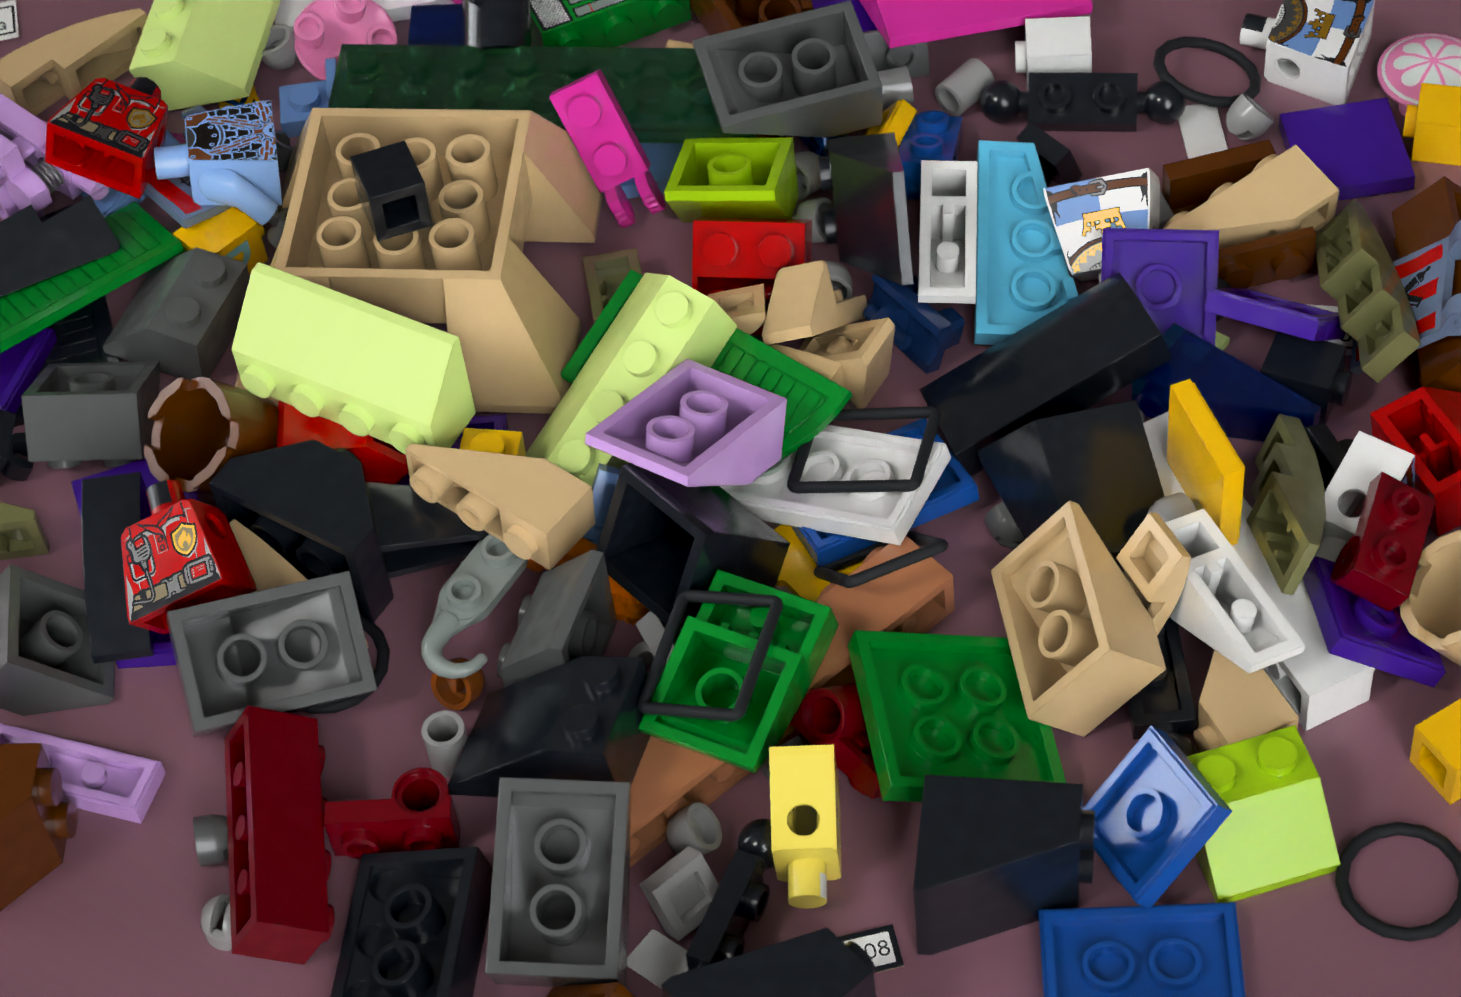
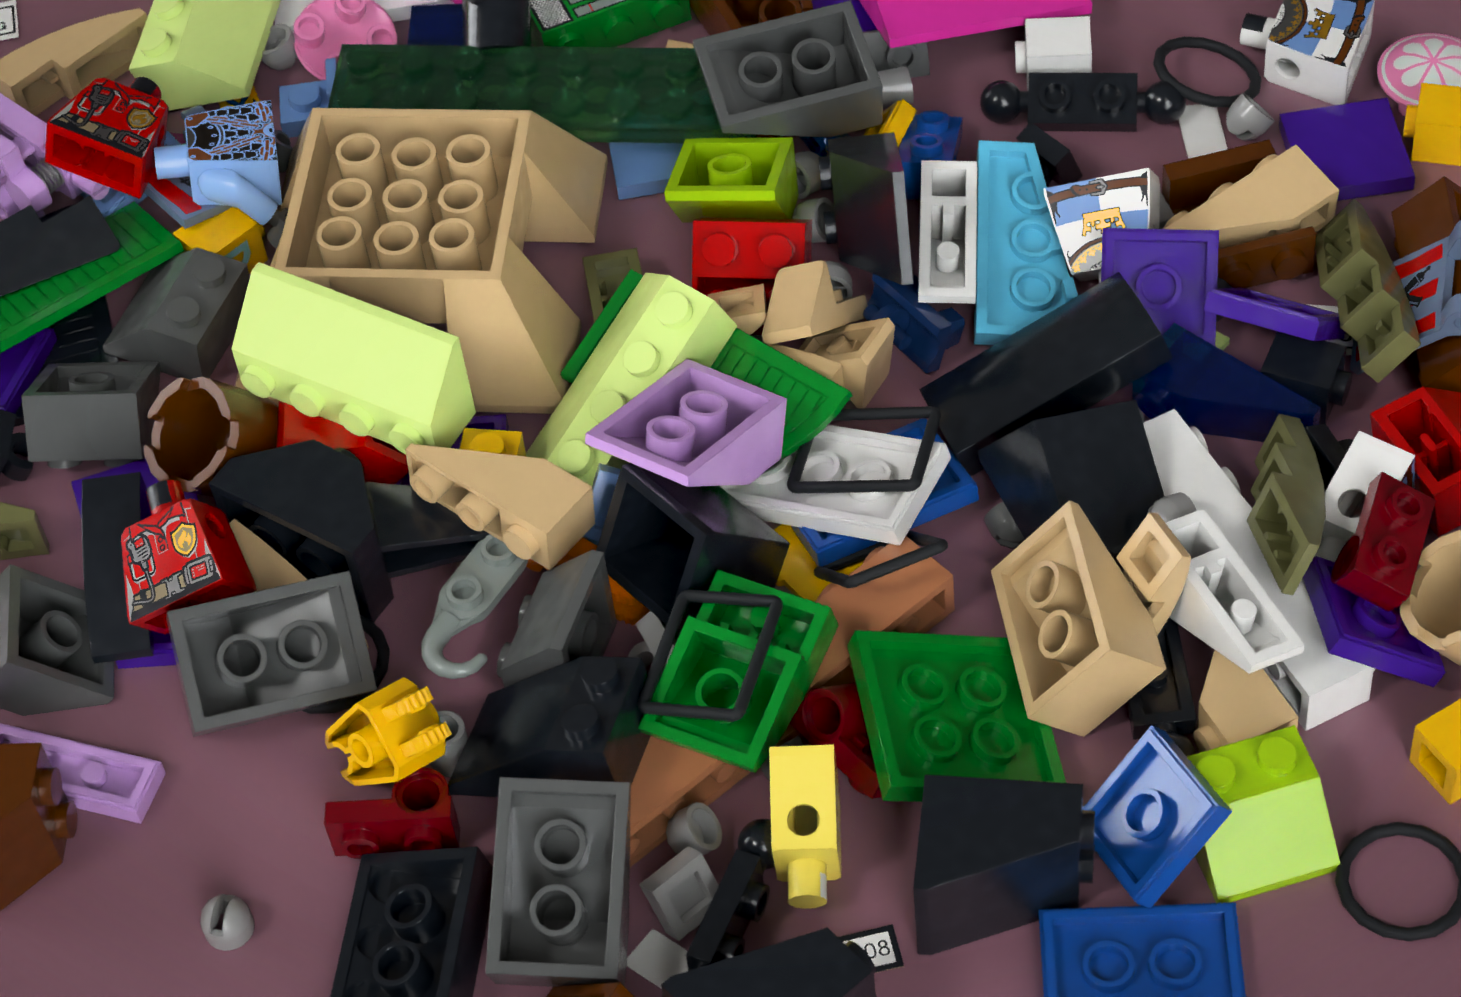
(211, 839): dark grey hinge -> none
(276, 836): dark red brick -> none
(389, 734): none -> yellow hinge
(391, 190): black brick -> none
(450, 692): dark orange hinge -> none
(607, 144): dark pink hinge -> none
(963, 86): light grey hinge -> none
(1204, 459): yellow tile -> none

